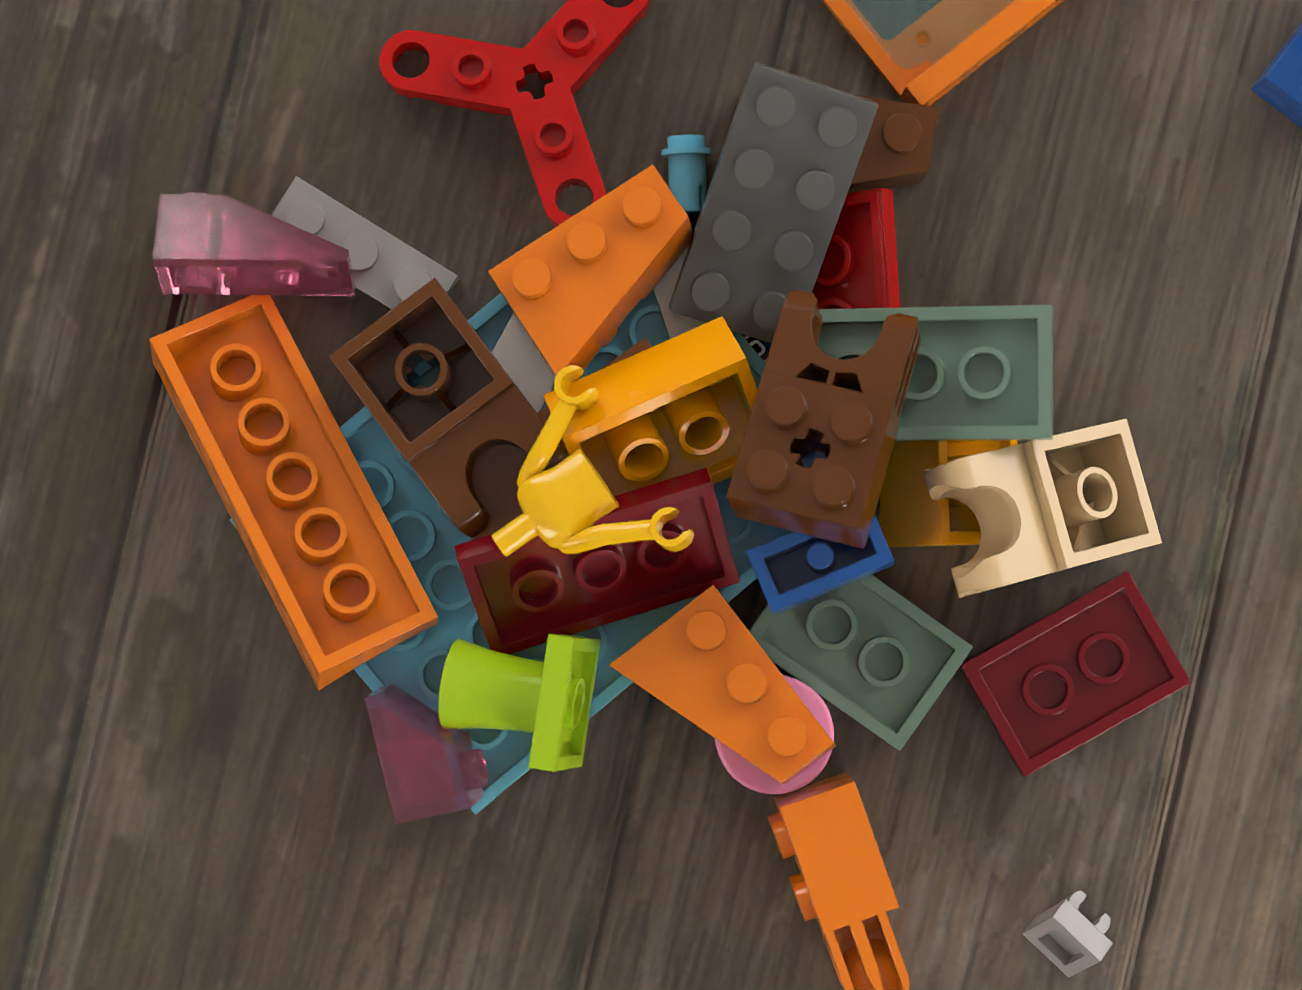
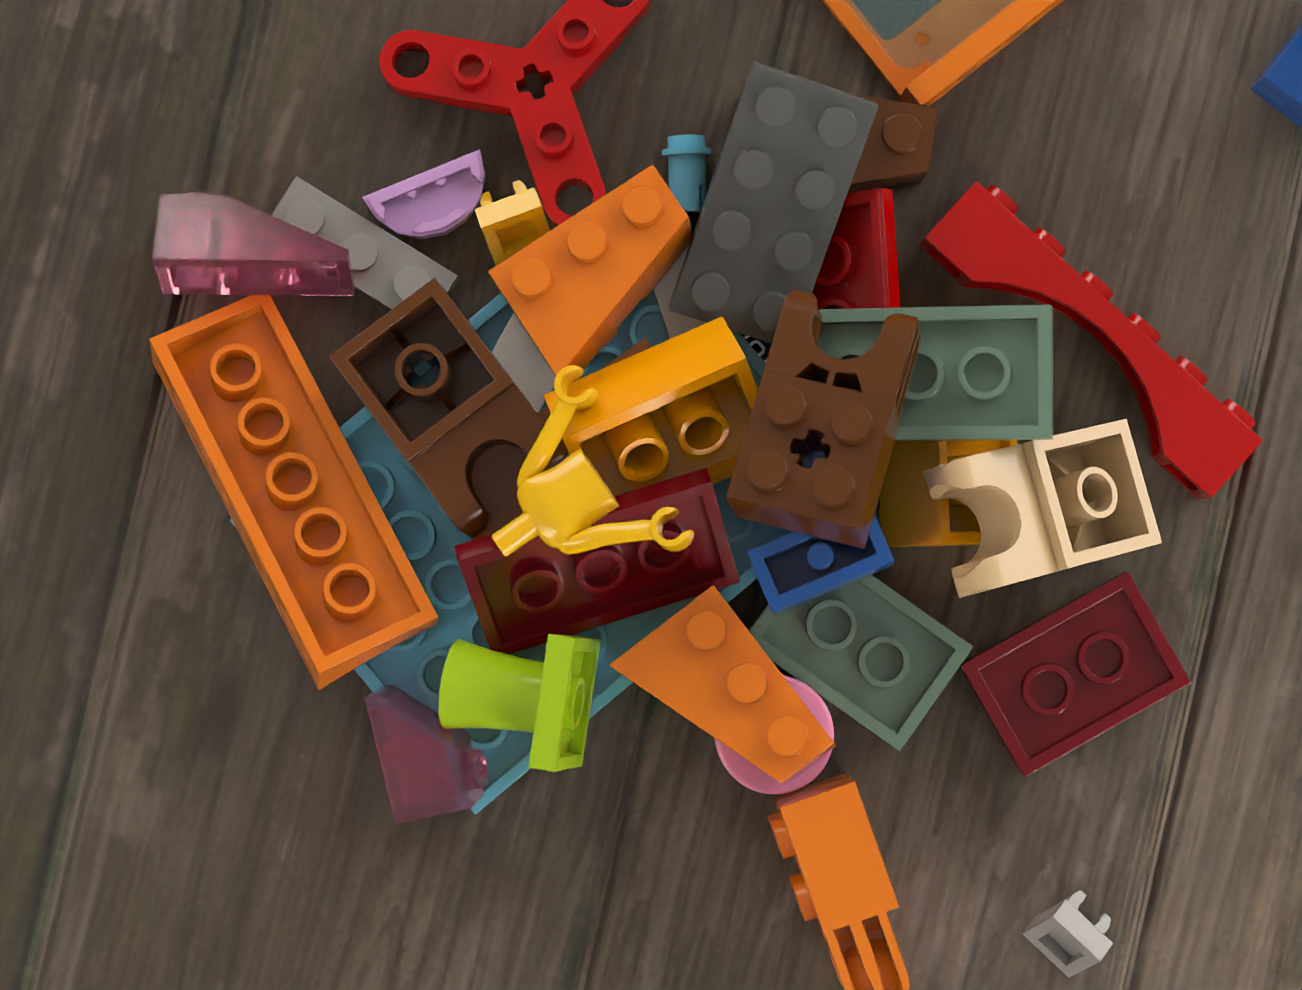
(433, 200): none -> lavender plate
(511, 221): none -> yellow tile
(1185, 424): none -> red arch

